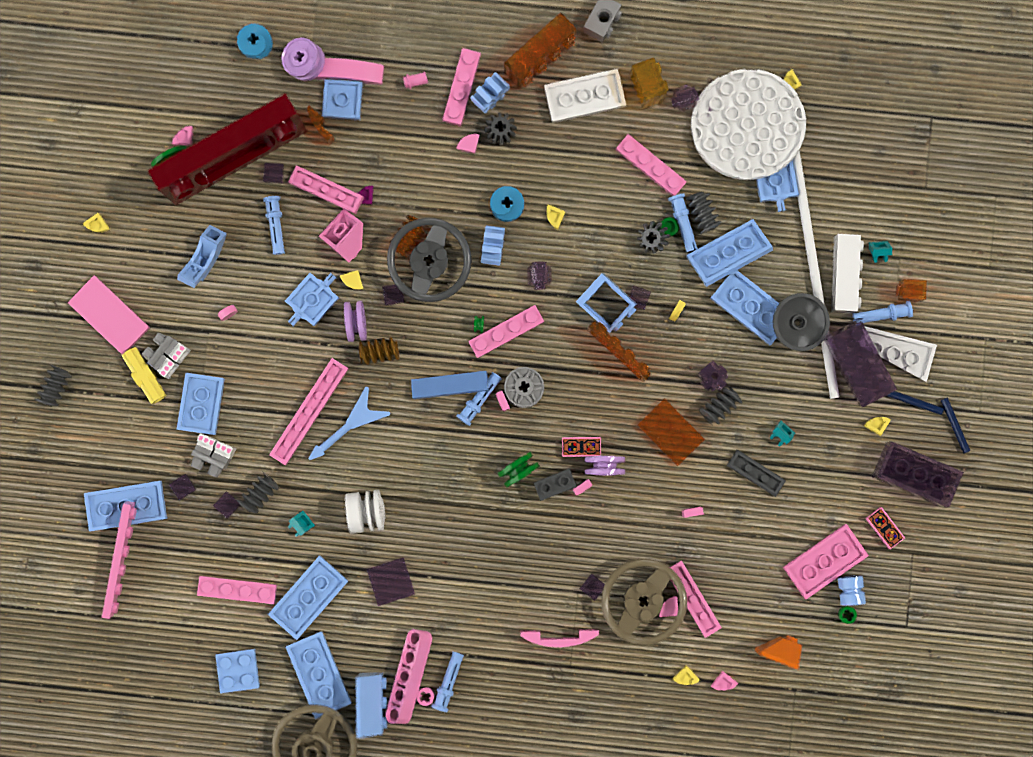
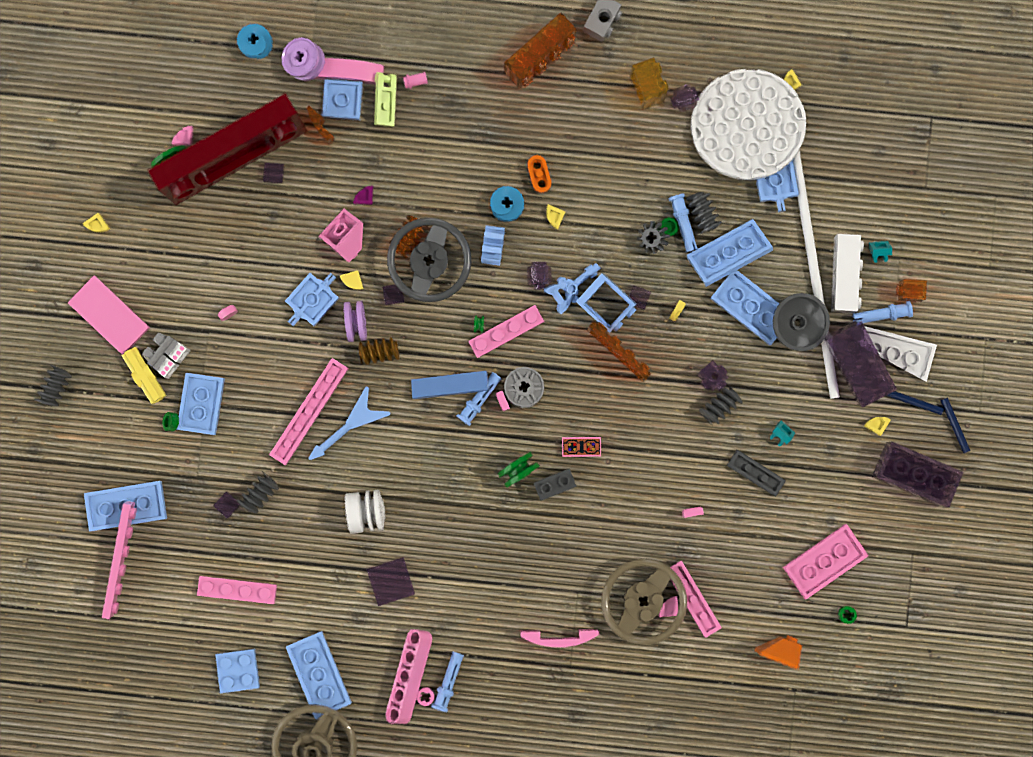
(170, 421): none -> green tile
(182, 487): clear purple tile -> none
(204, 257): light blue arch -> none
(213, 452): hips -> none
(273, 215): light blue pin -> none
(301, 523): teal tile -> none
(308, 597): light blue plate -> none
(326, 189): bright pink tile -> none
(370, 704): light blue slope -> none
(385, 100): none -> yellowish green plate
(461, 87): bright pink plate -> none
(468, 143): bright pink tile -> none
(490, 92): light blue gear -> none
(493, 130): dark grey gear -> none
(540, 174): none -> orange plate
(570, 288): none -> light blue piece
(582, 487): bright pink tile -> none
(585, 95): white plate -> none
(592, 587): clear purple tile -> none
(604, 465): lavender wheel -> none
(651, 165): bright pink plate -> none
(671, 432): clear orange plate -> none
(686, 677): light yellow tile -> none
(723, 682): bright pink tile -> none
(851, 590): light blue wheel -> none
(885, 528): tile -> none

